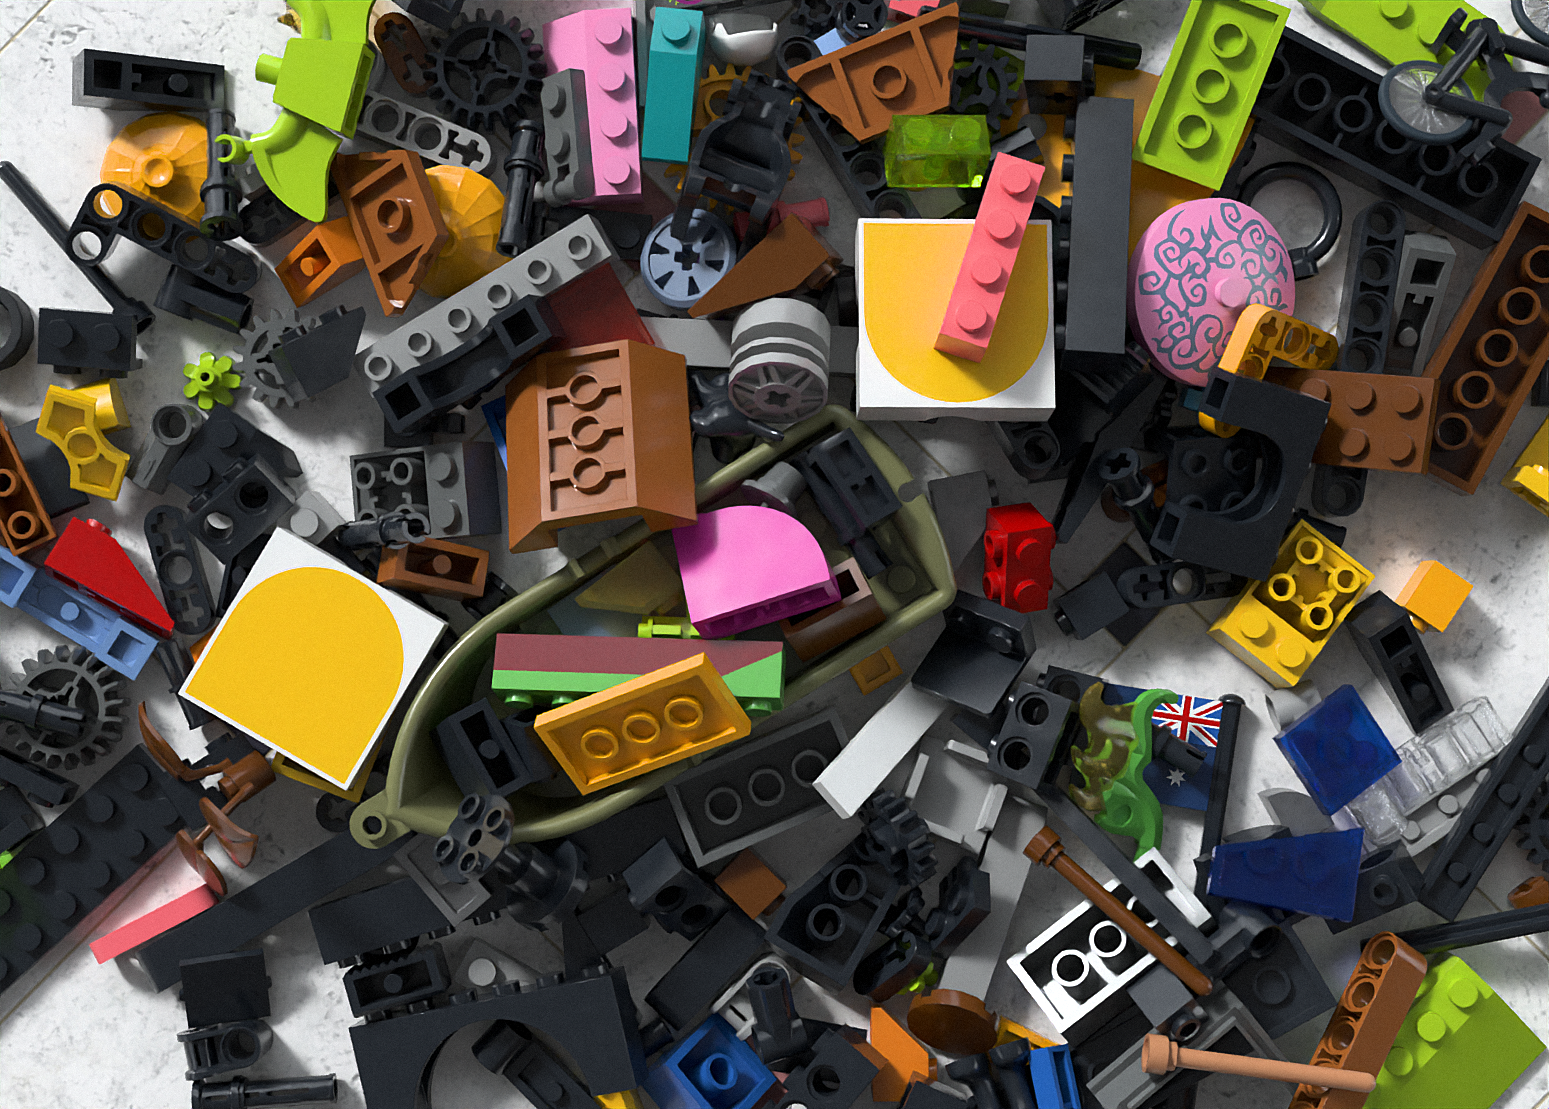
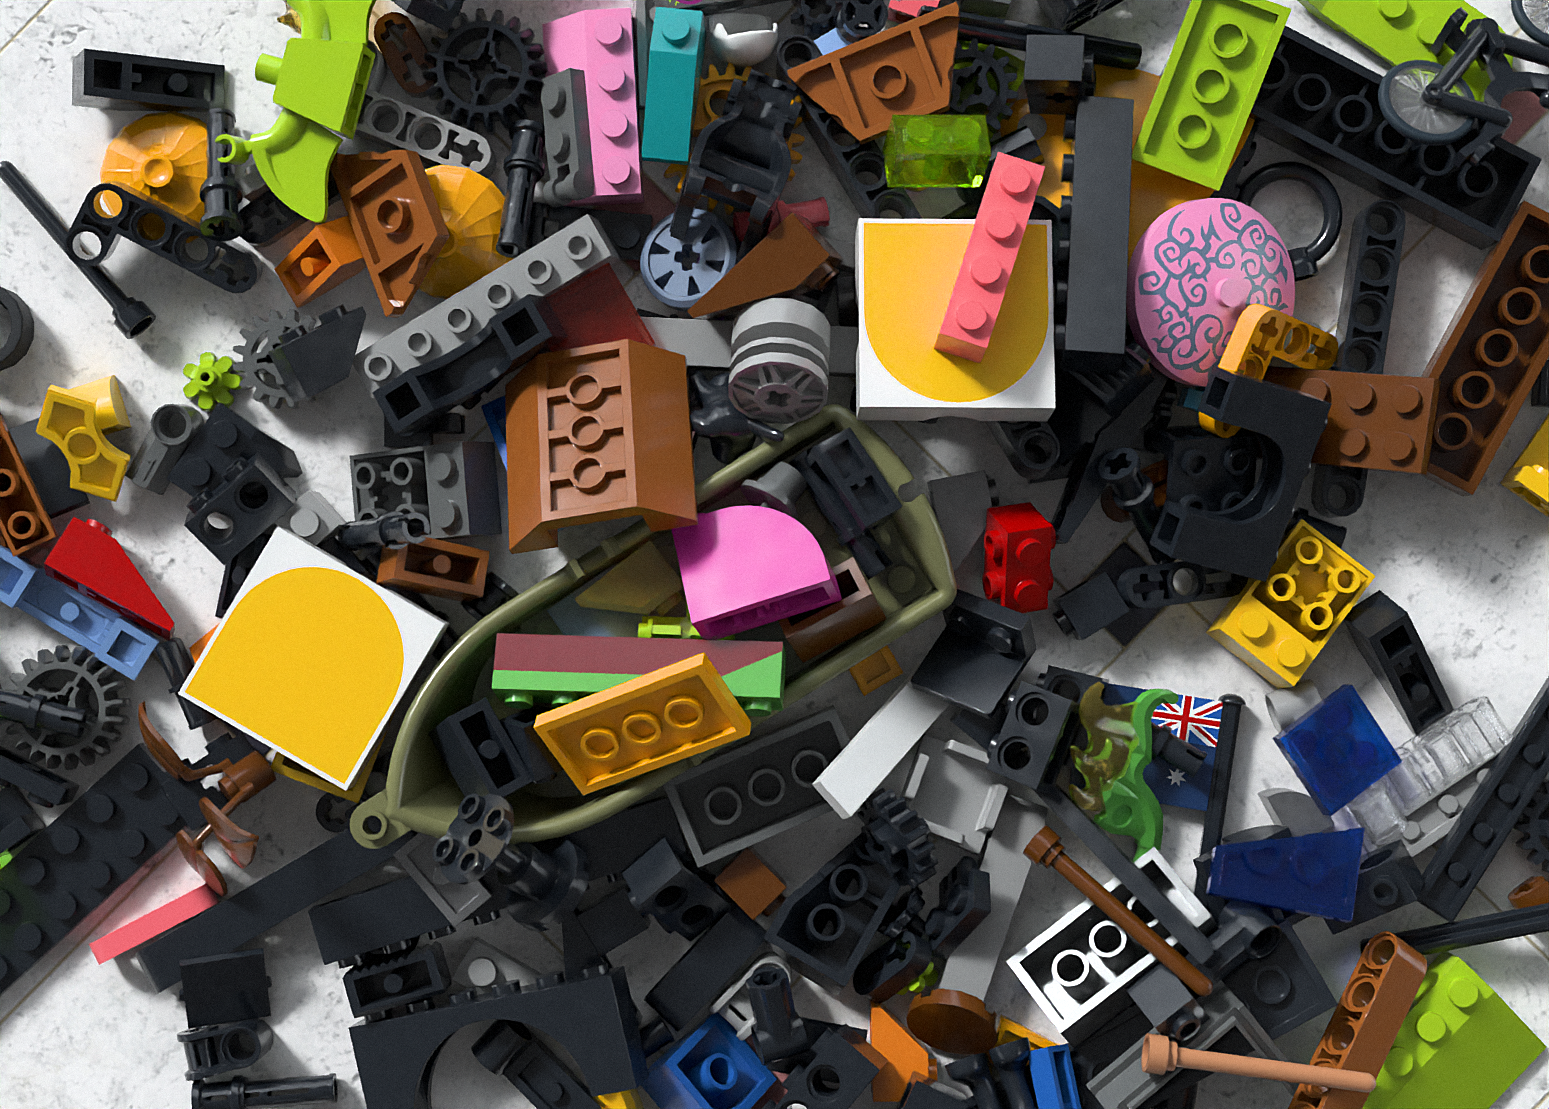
(88, 340): black bracket -> none
(162, 561): black beam -> none
(197, 298): black piece -> none
(1418, 298): dark grey slope -> none
(1433, 596): light orange brick -> none

